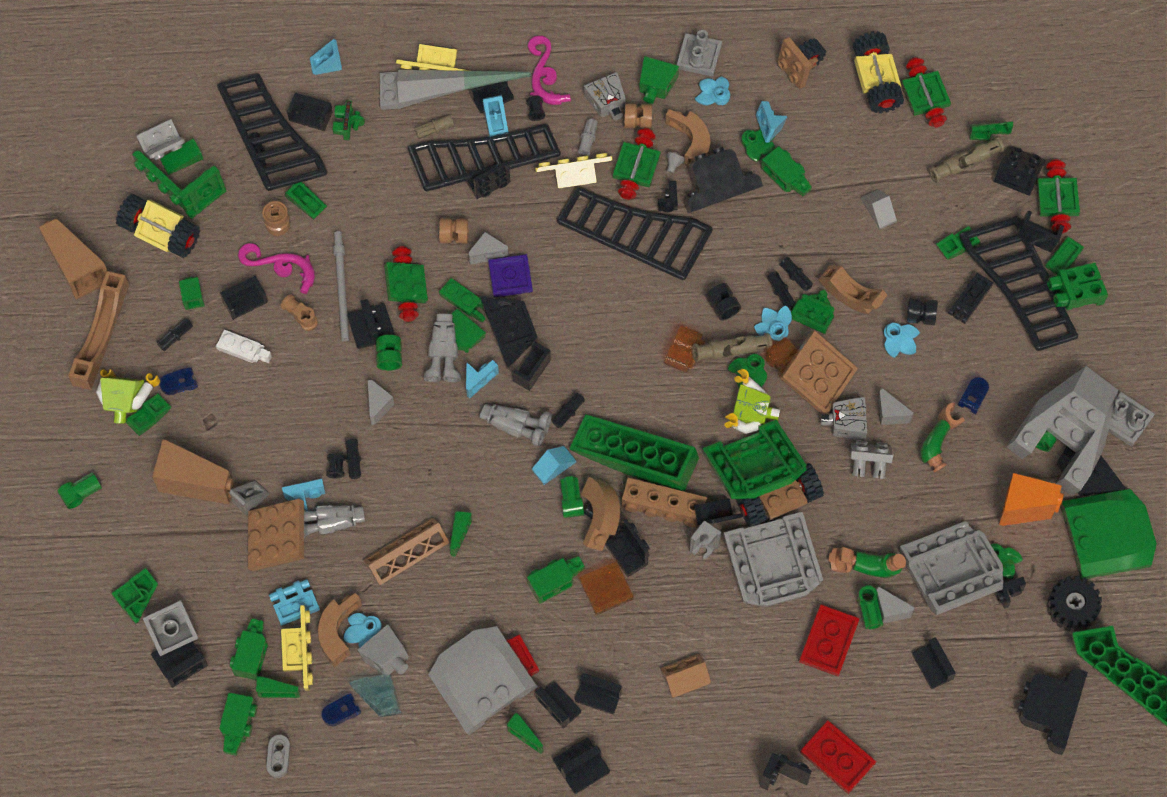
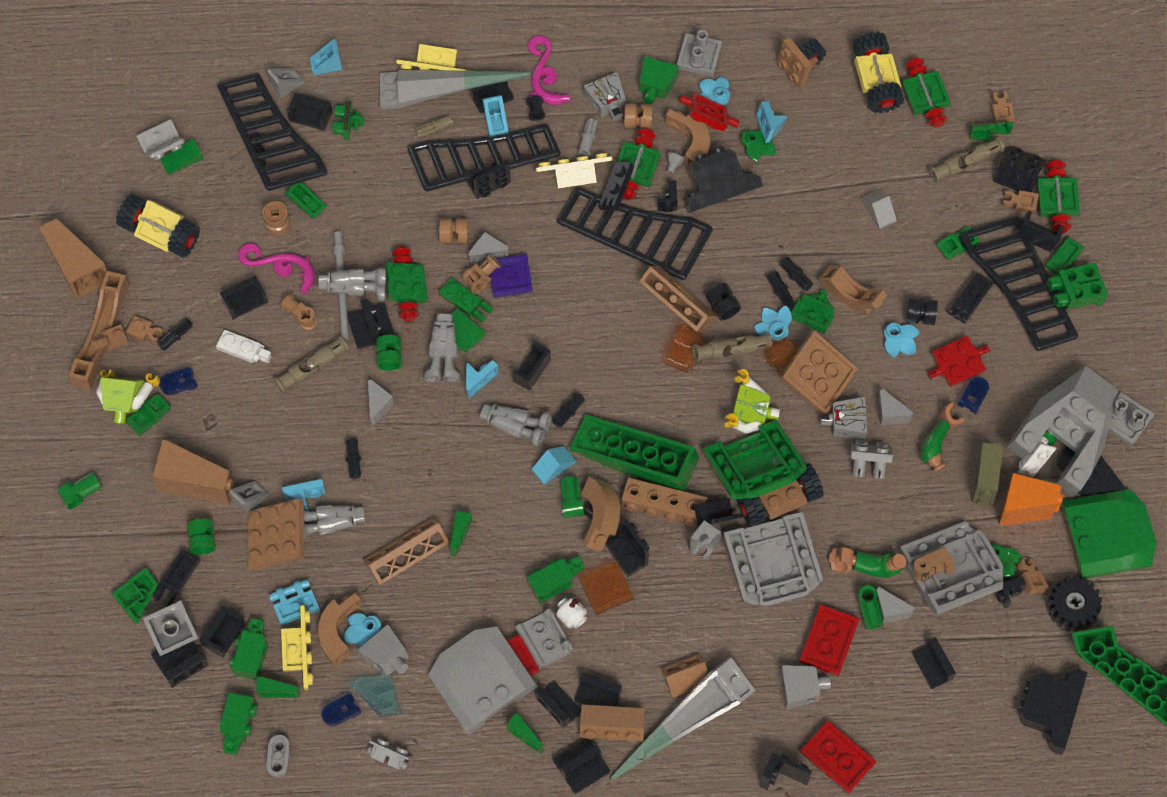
(112, 338): none -> medium nougat plate
(142, 329): none -> medium nougat plate
(176, 577): none -> black hinge
(191, 293): green brick -> none
(192, 198): green bracket -> none
(201, 538): none -> green wheel
(222, 631): none -> black panel
(284, 80): none -> light grey slope
(320, 358): none -> dark tan piece
(338, 459): black bush -> none
(352, 282): none -> light grey piece
(397, 755): none -> light grey hinge
(480, 274): none -> medium nougat connector
(510, 327): black wing -> none
(544, 639): none -> light grey piece
(571, 612): none -> white head
(612, 723): none -> medium nougat brick
(616, 186): none -> black hinge
(677, 298): none -> medium nougat brick
(708, 112): none -> red plate
(712, 696): none -> light grey plate
(757, 373): green plate -> none
(785, 171): green hinge -> none
(802, 685): none -> light grey torso
(933, 564): none -> medium nougat leg
(958, 361): none -> red plate
(987, 474): none -> olive brick
(1001, 110): none -> medium nougat plate
(1023, 202): none -> medium nougat plate
(1033, 462): none -> white hinge
(1034, 579): none -> medium nougat plate

